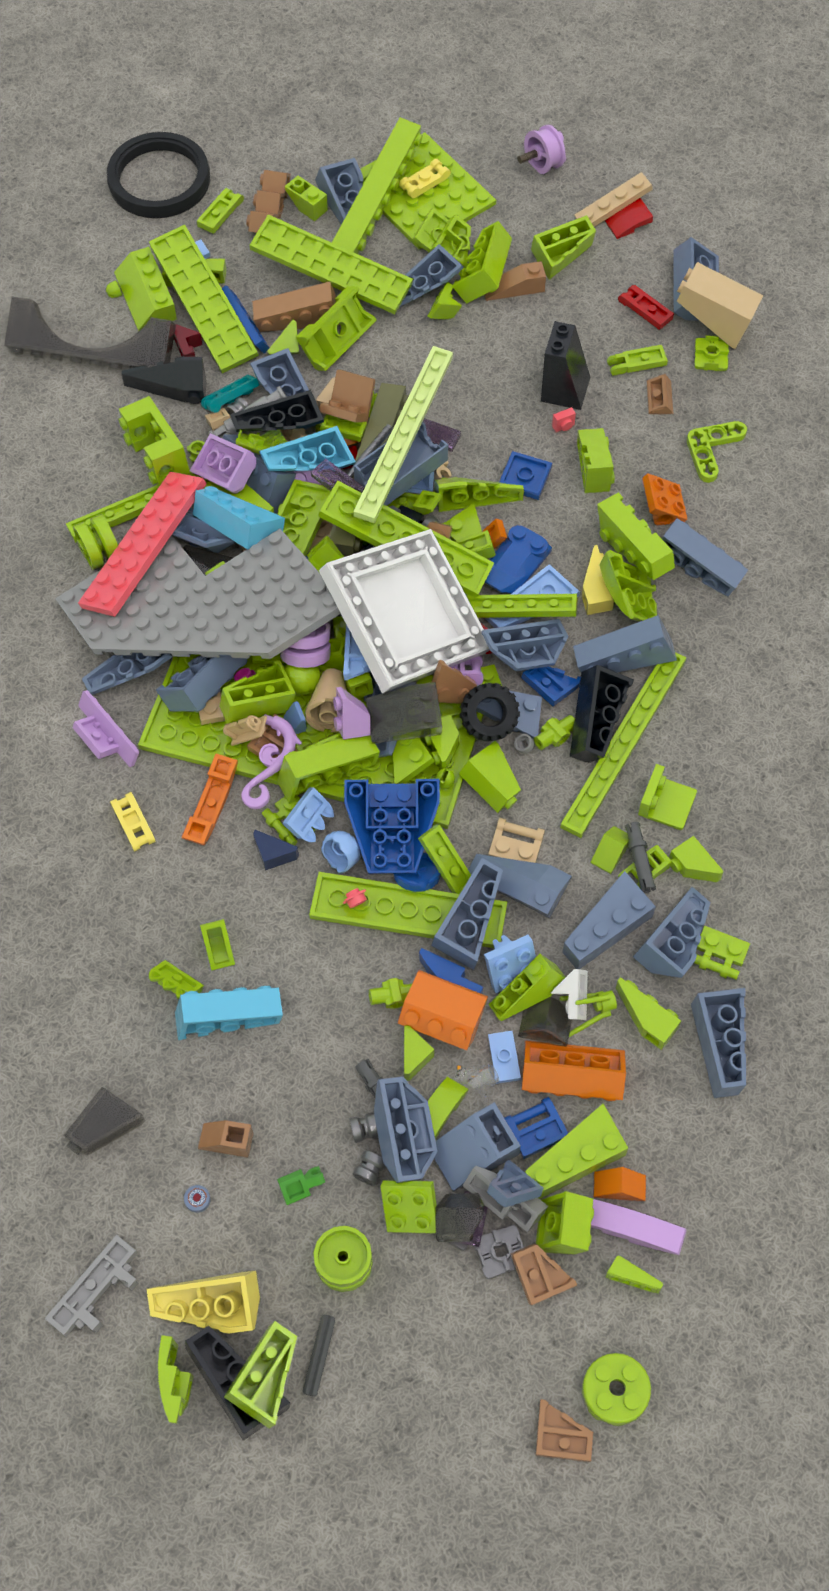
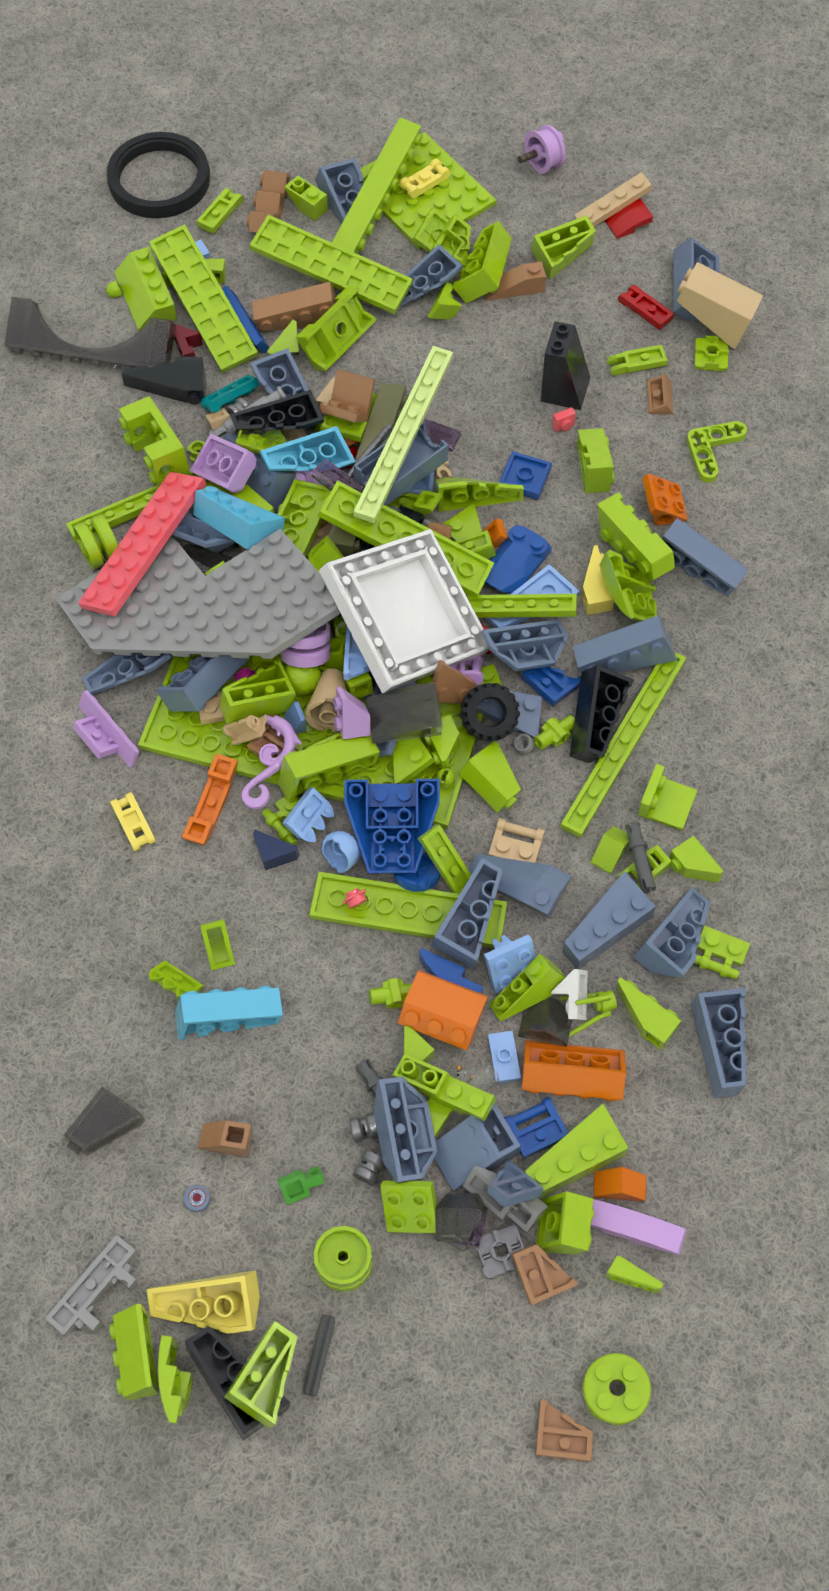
(134, 1353): none -> lime slope
(445, 1089): none -> lime slope

